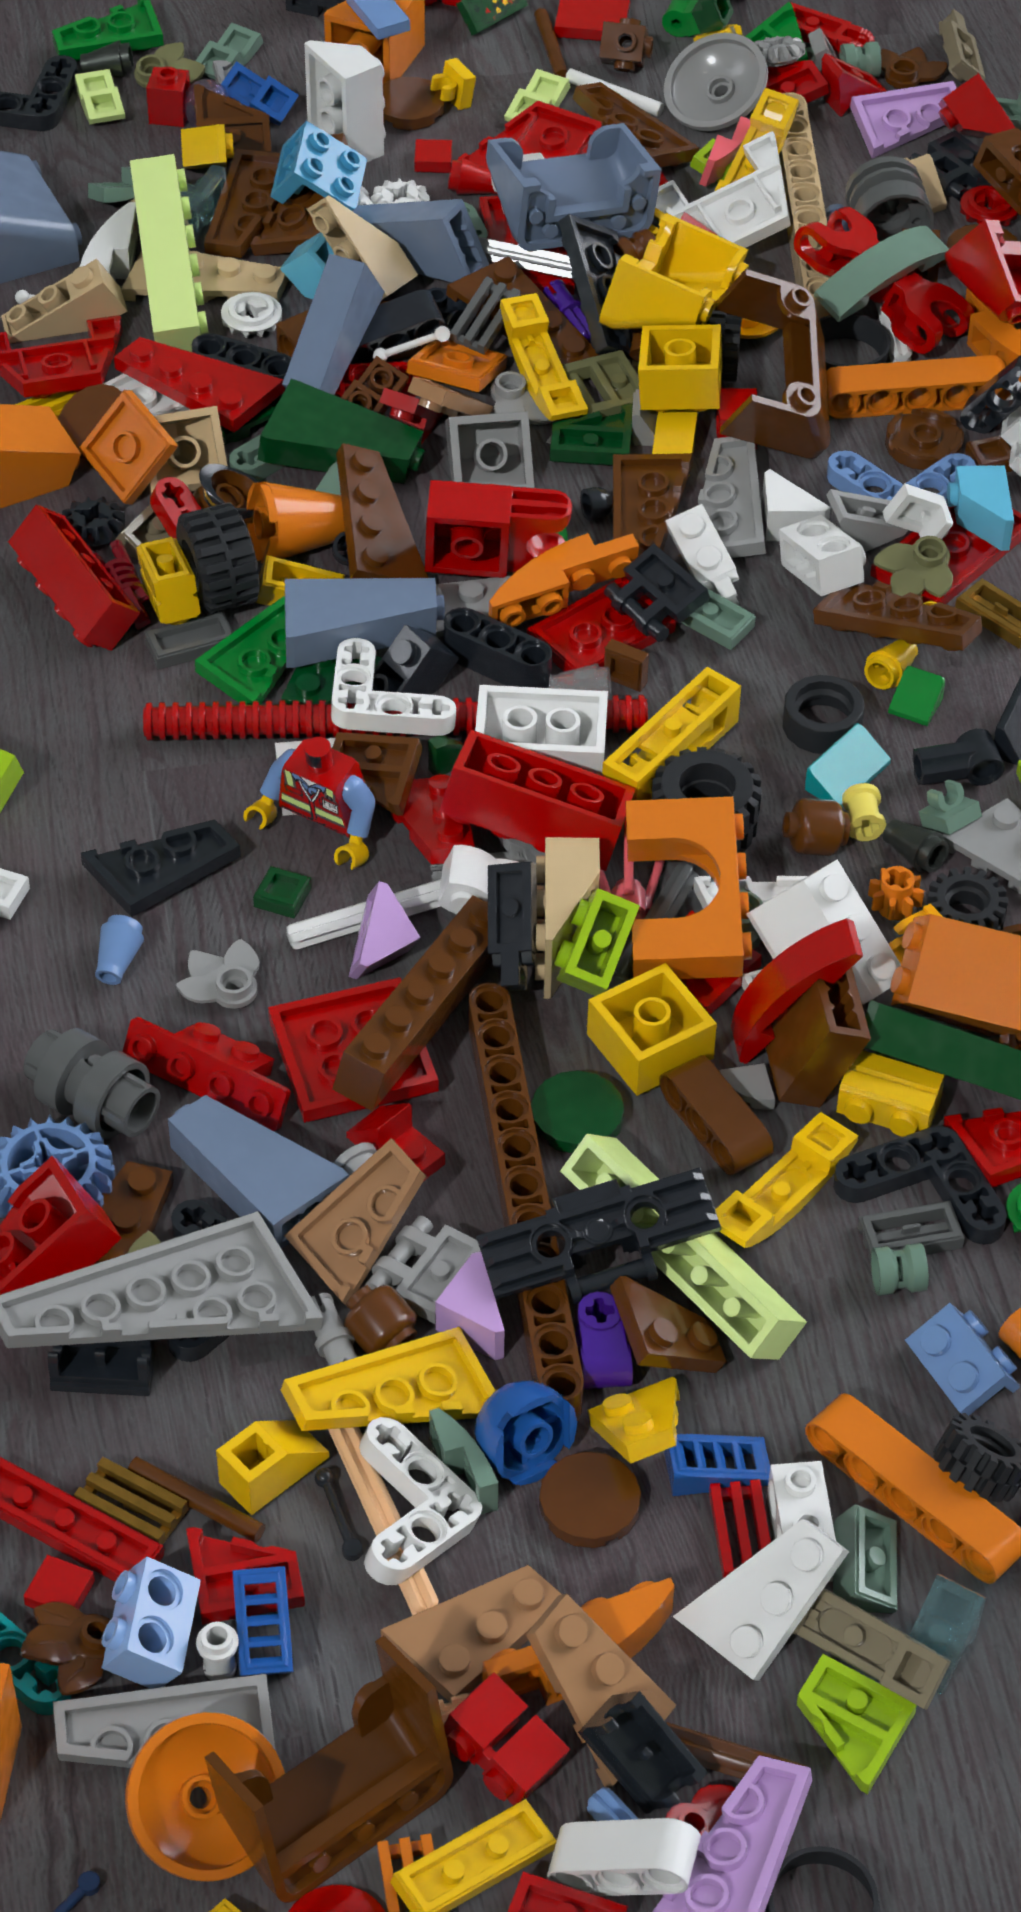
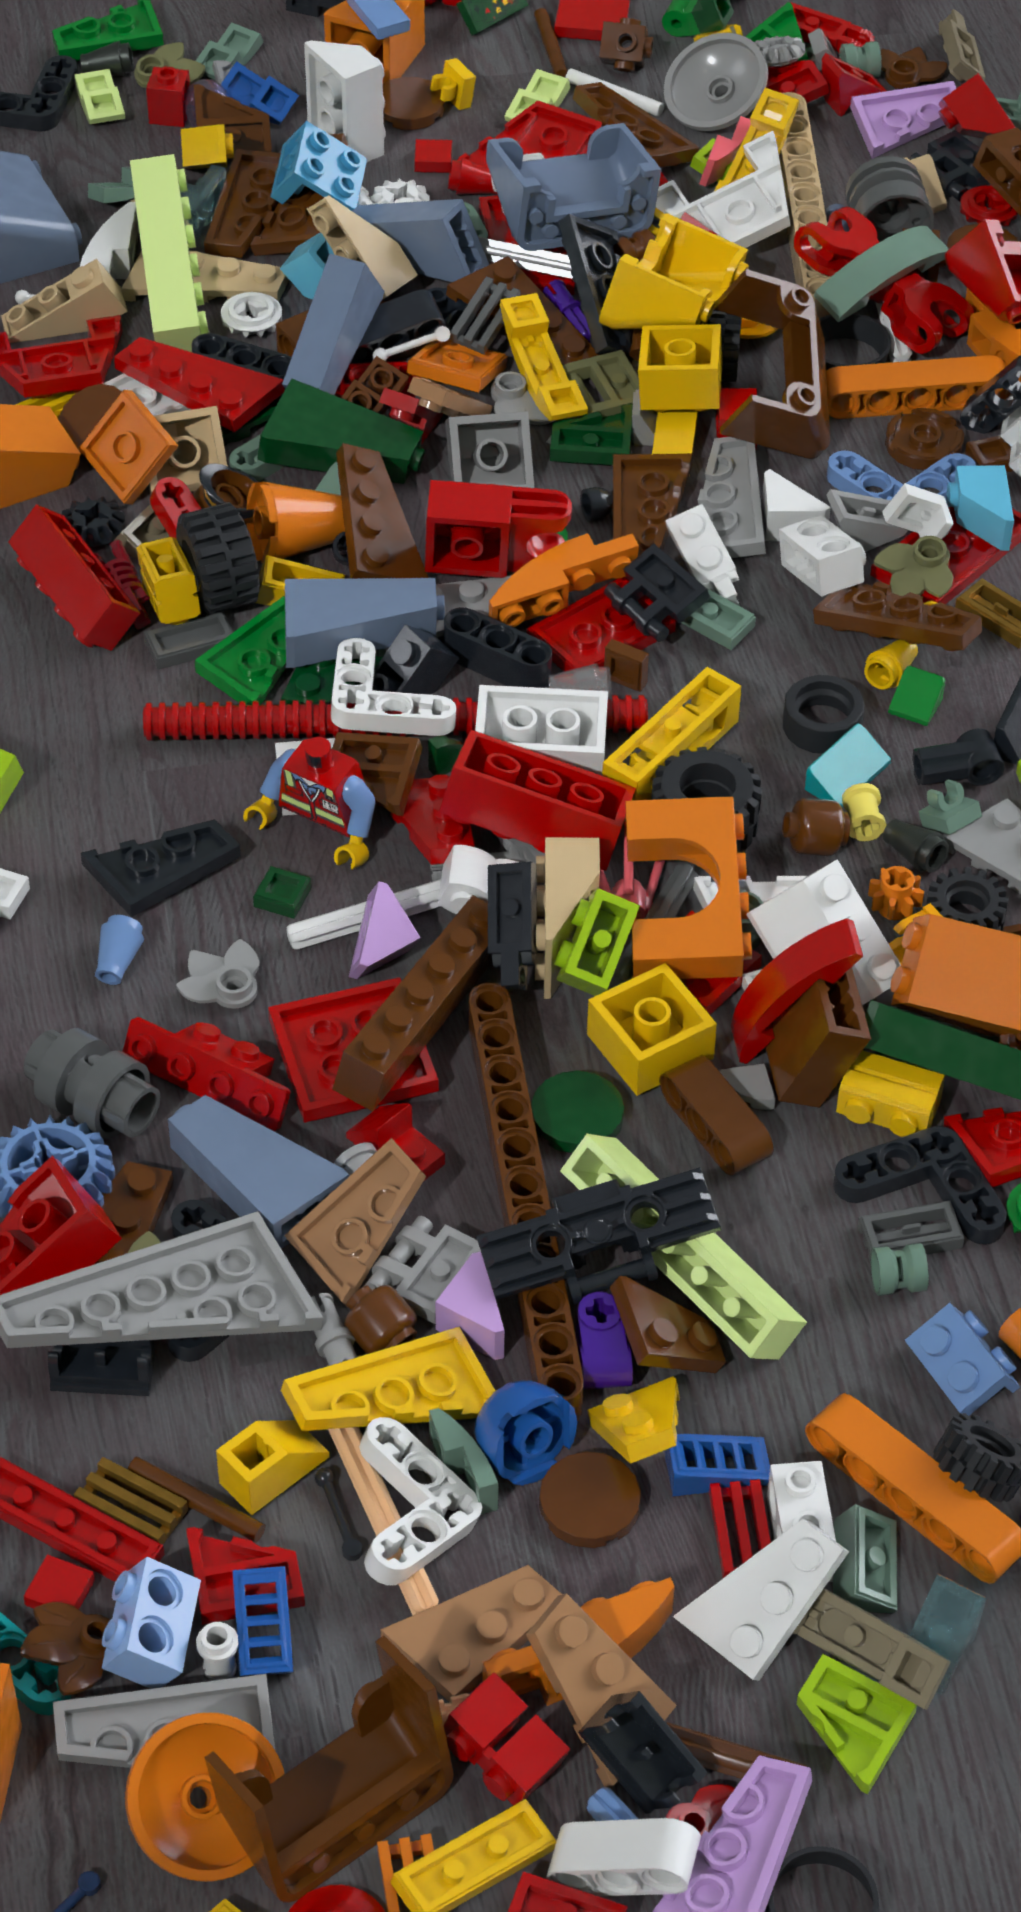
(788, 1184): yellow slope -> none

